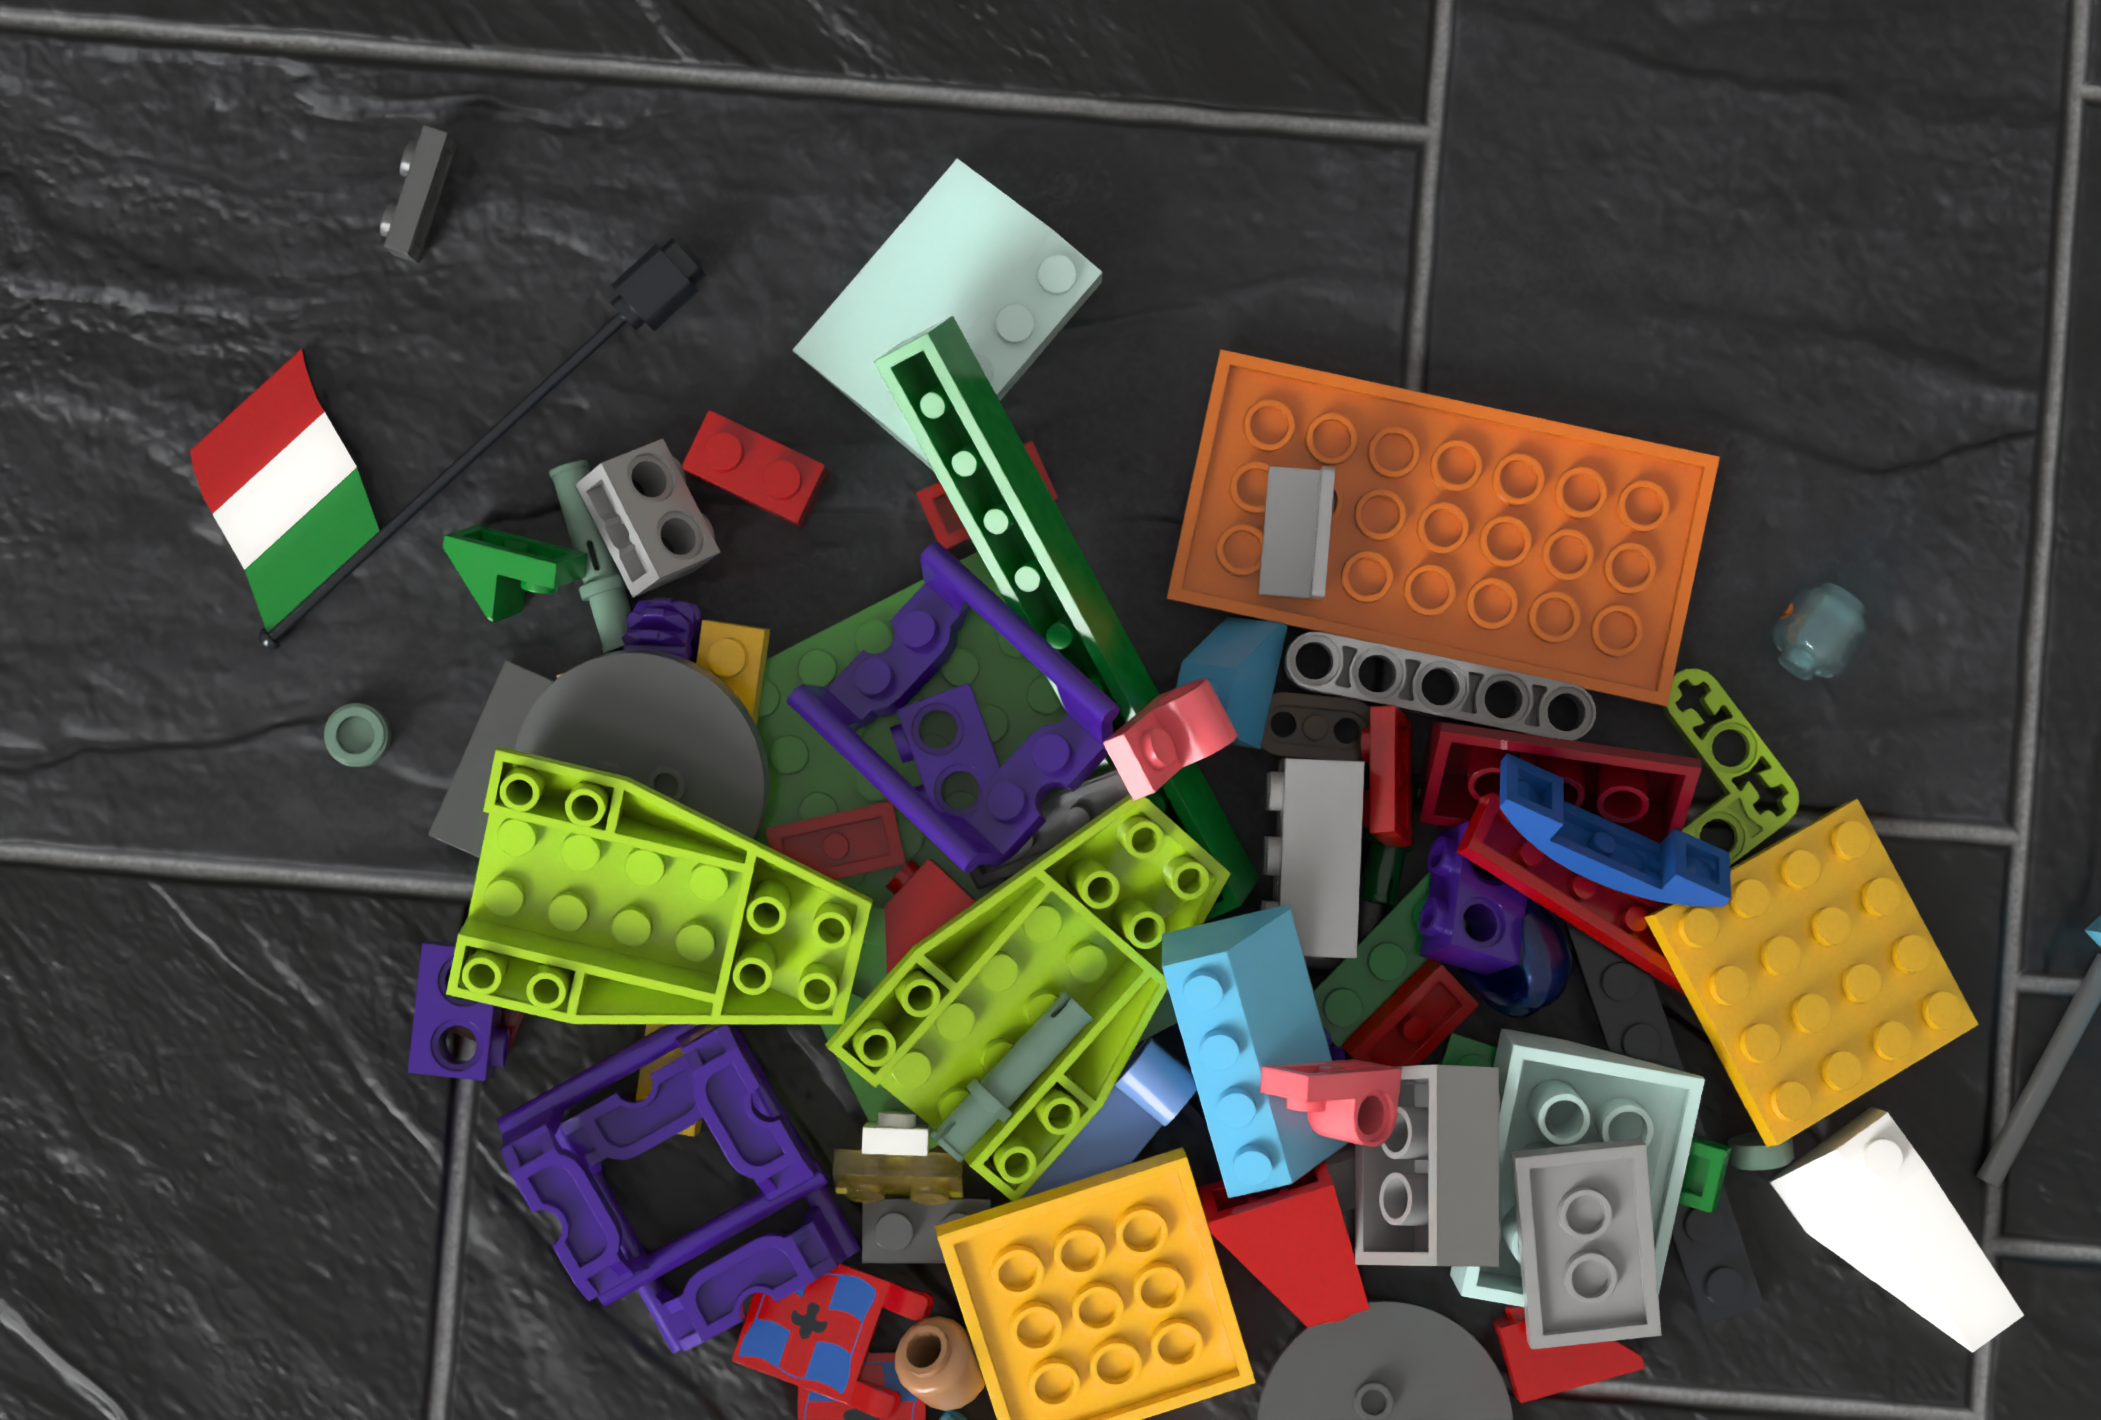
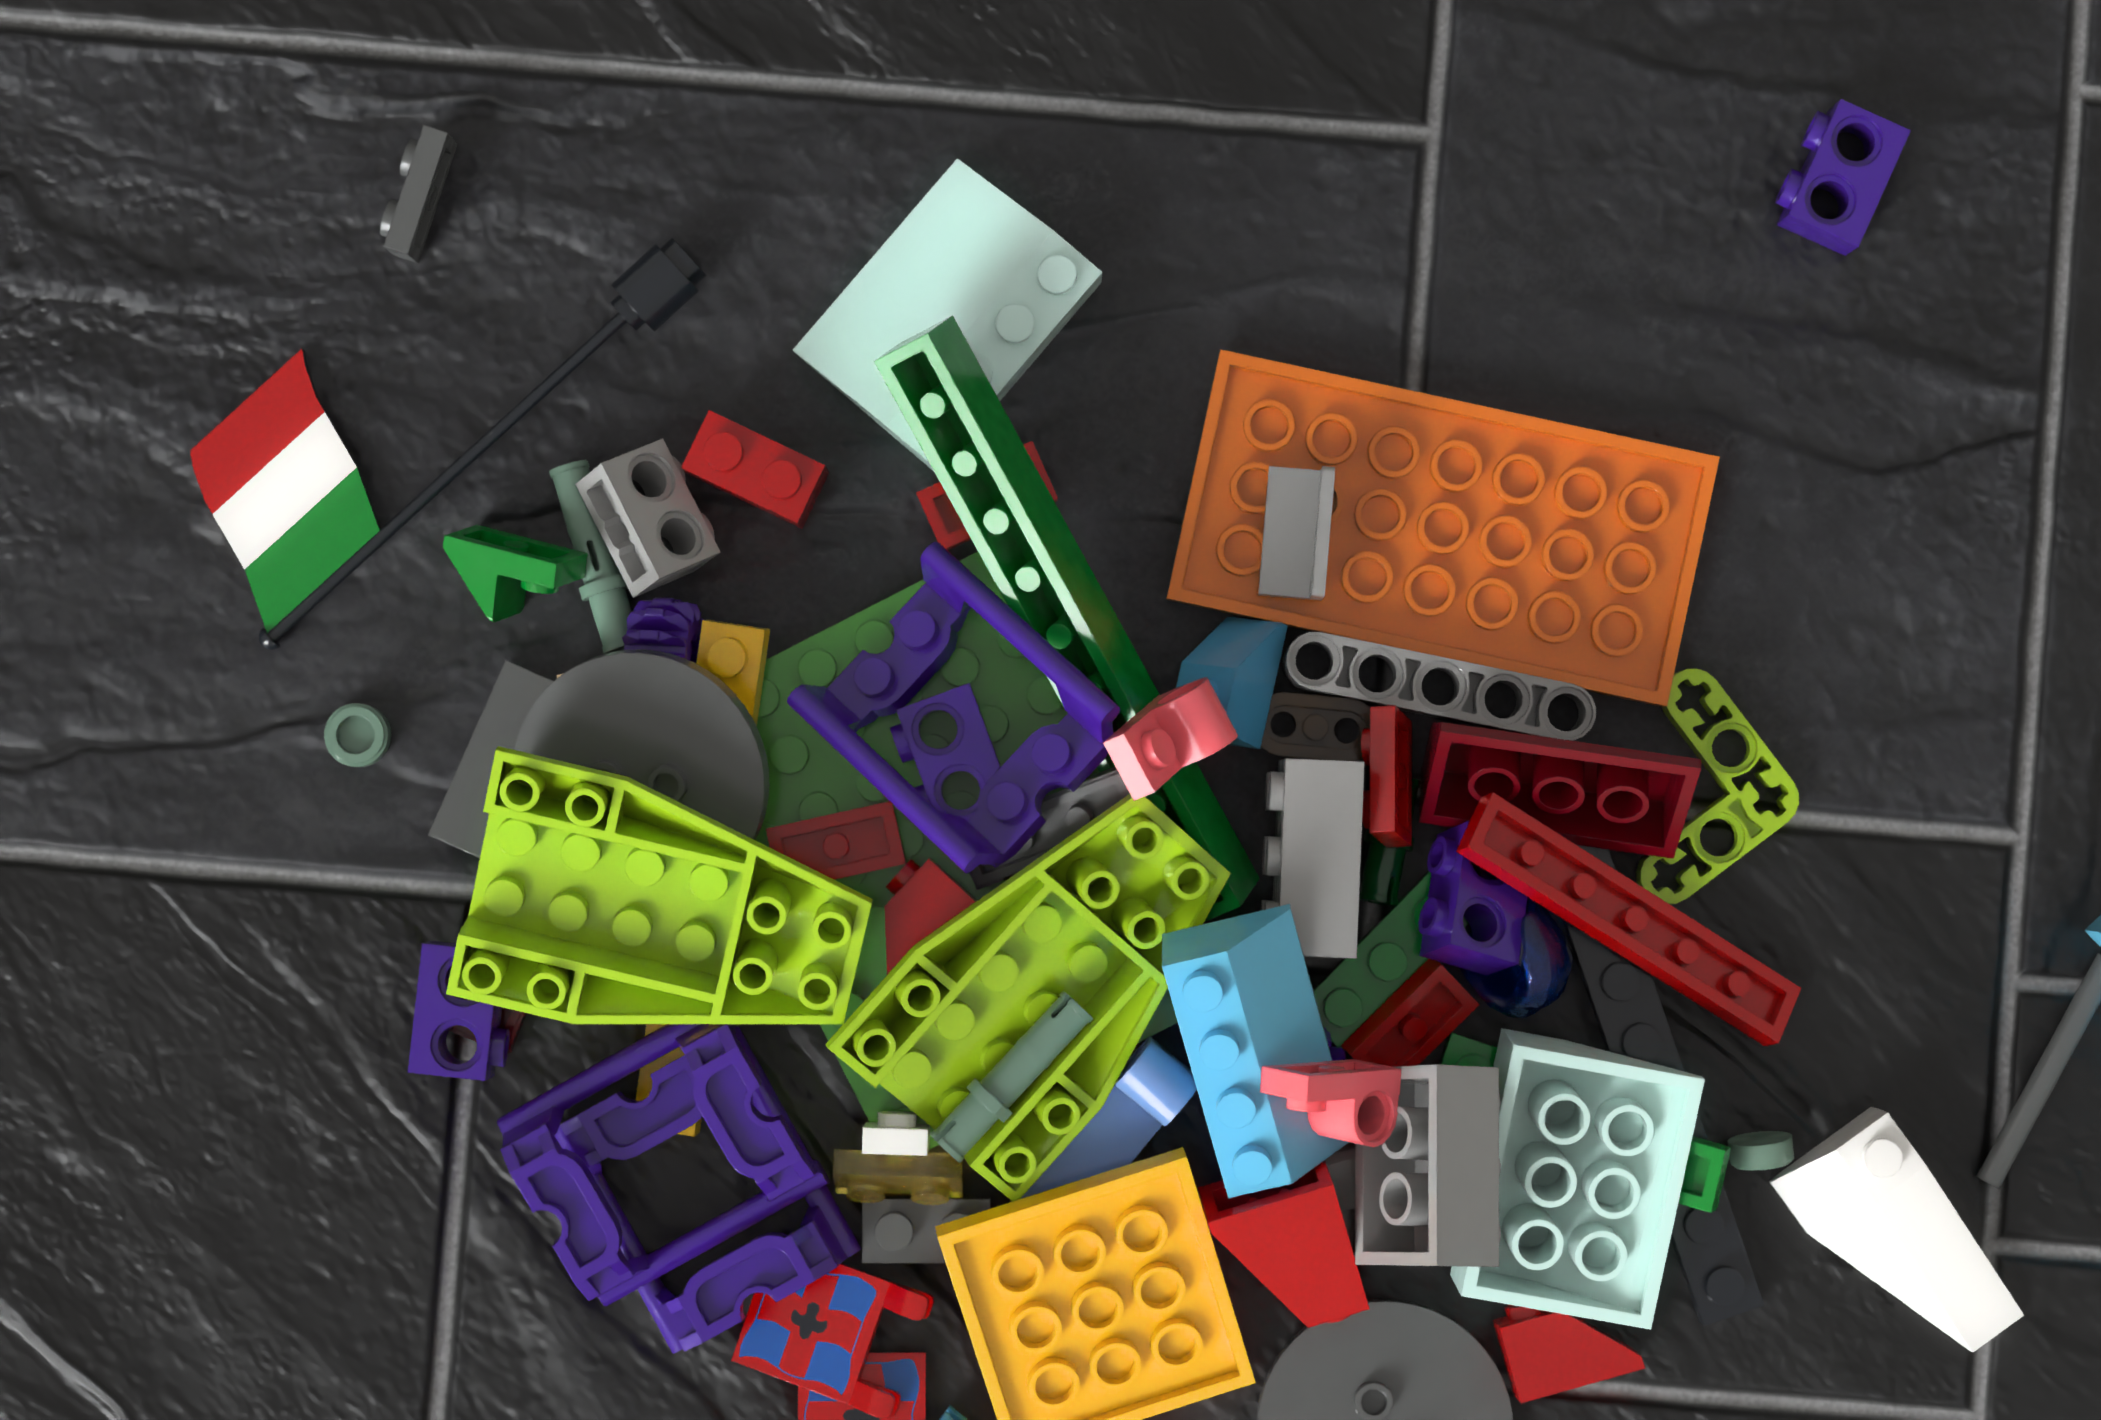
(939, 1364): medium nougat head -> none
(1586, 1243): light grey plate -> none
(1673, 871): blue slope -> none
(1813, 974): yellow plate -> none
(1820, 632): clear light blue head -> none
(1852, 183): none -> dark purple brick

